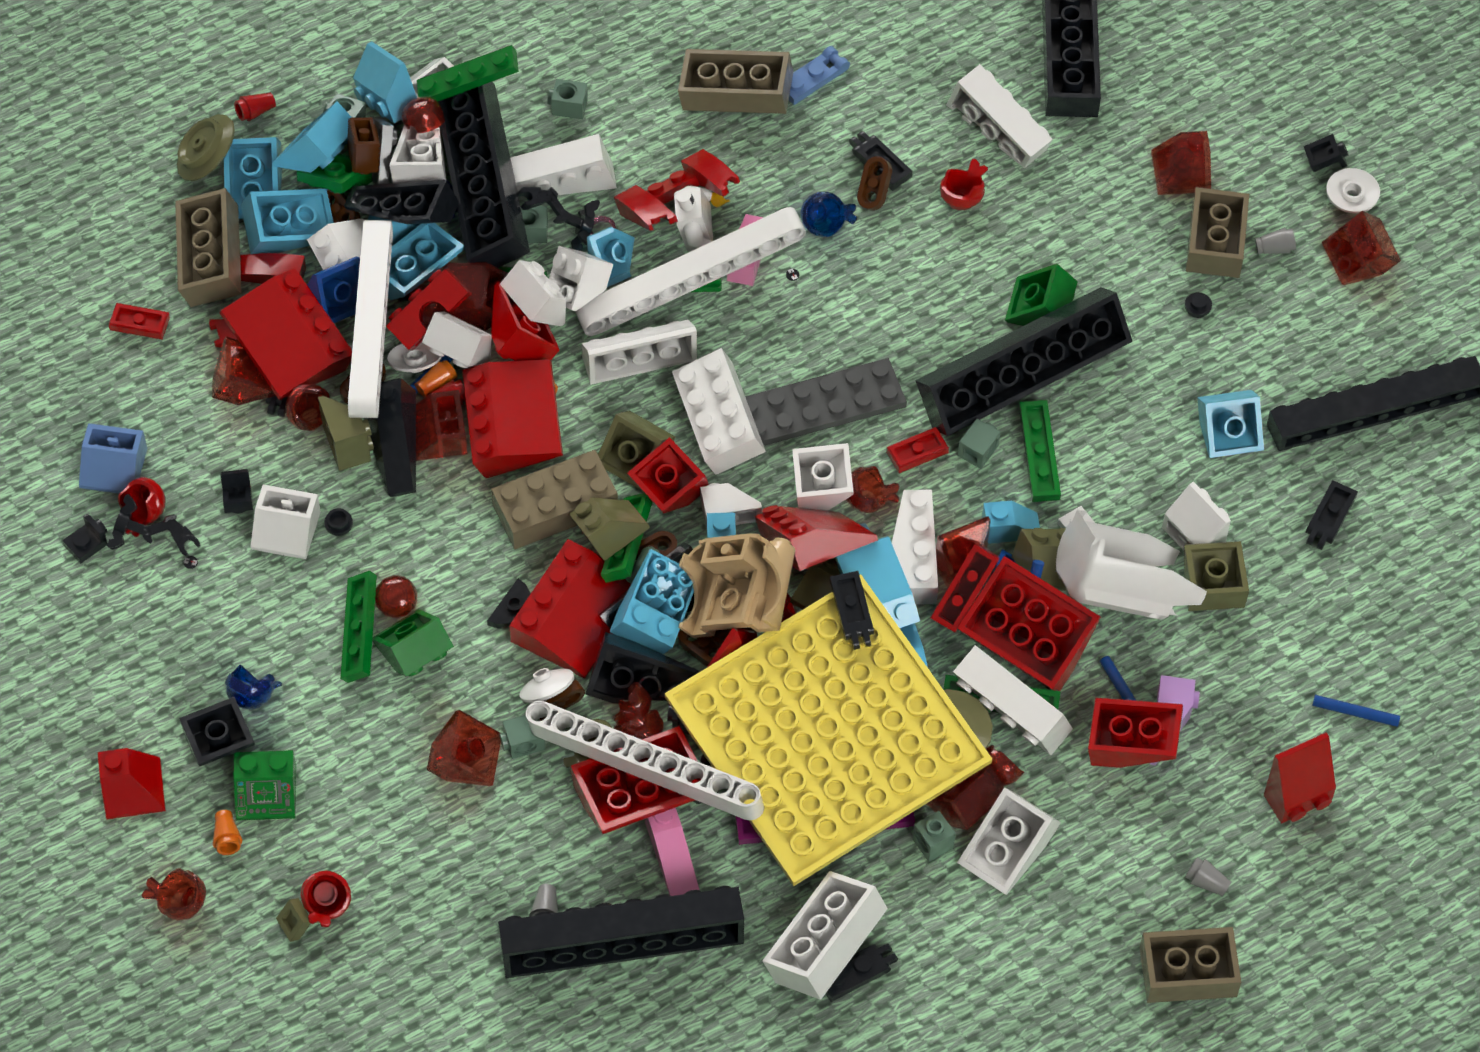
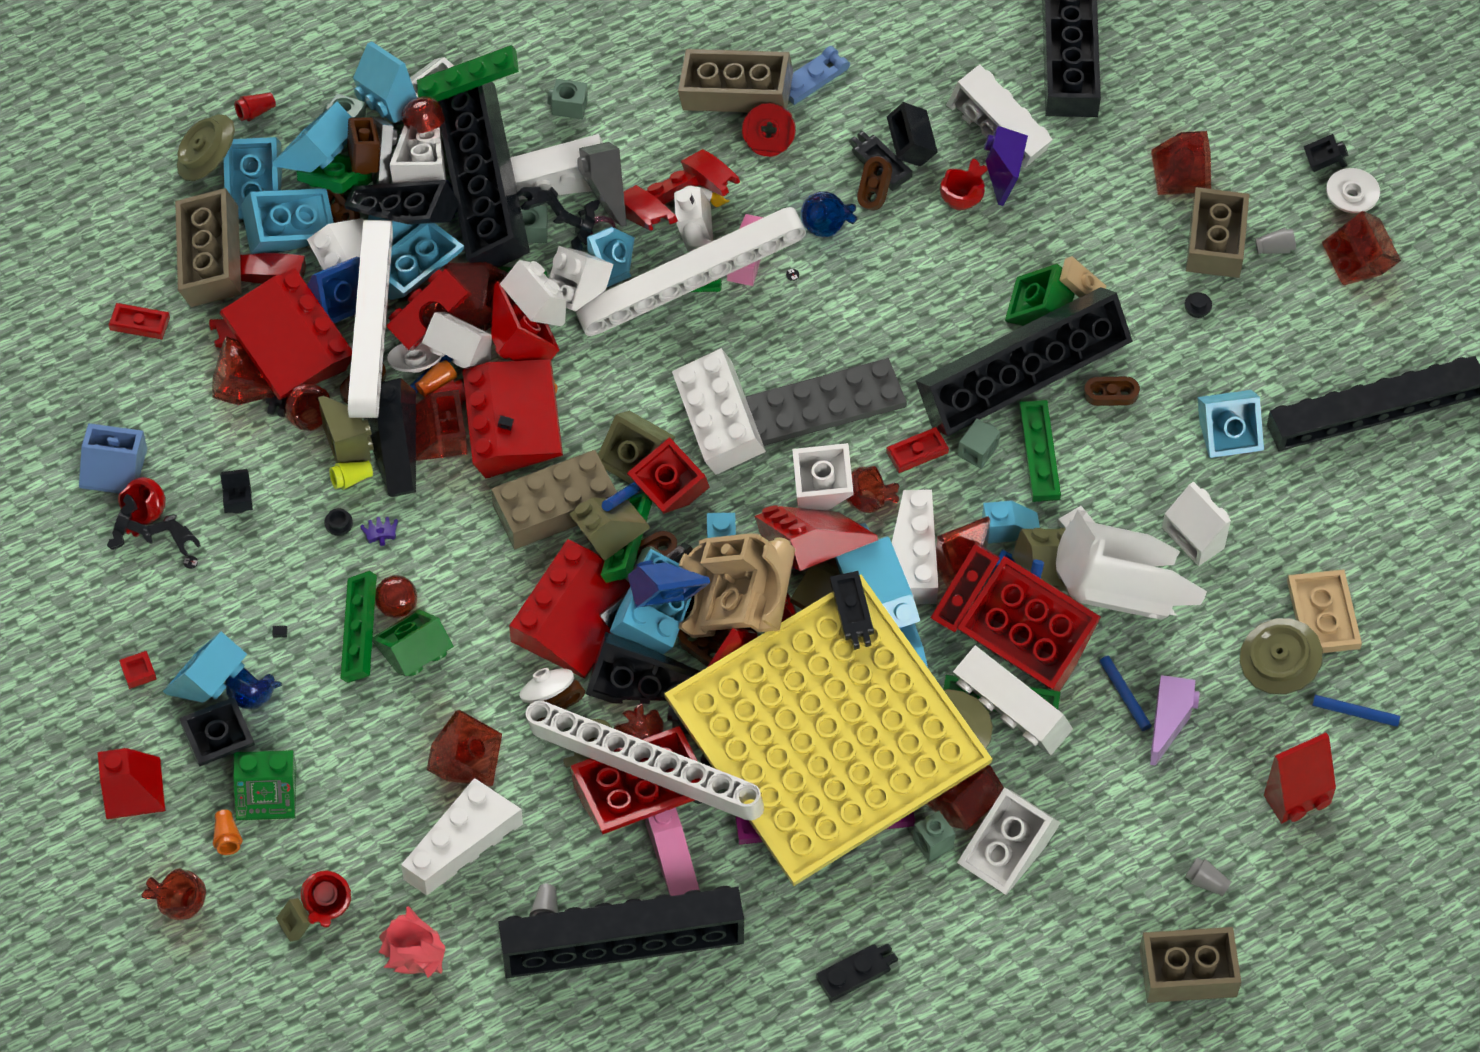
(87, 539): black bracket -> none
(137, 669): none -> red plate
(207, 670): none -> medium azure slope
(279, 631): none -> black piece
(285, 521): white slope -> none
(347, 474): none -> neon yellow cone
(380, 531): none -> dark purple piece
(412, 946): none -> coral hair
(463, 832): none -> white wedge
(505, 422): none -> black piece
(509, 606): black plate -> none
(519, 738): sand green brick -> none
(602, 171): none -> dark grey slope
(620, 496): none -> blue bar
(637, 695): clear red hair -> none
(640, 351): white slope -> none
(663, 583): none -> blue slope
(729, 499): white slope -> none
(780, 119): none -> red plate
(825, 935): white brick -> none
(912, 134): none -> black piece
(1004, 160): none -> dark purple slope
(1004, 767): clear red hair -> none
(1079, 278): none -> tan plate
(1111, 391): none -> reddish brown plate
(1133, 732): red slope -> none
(1220, 572): olive slope -> none
(1281, 656): none -> olive piece
(1326, 607): none -> tan plate
(1330, 514): black hinge -> none

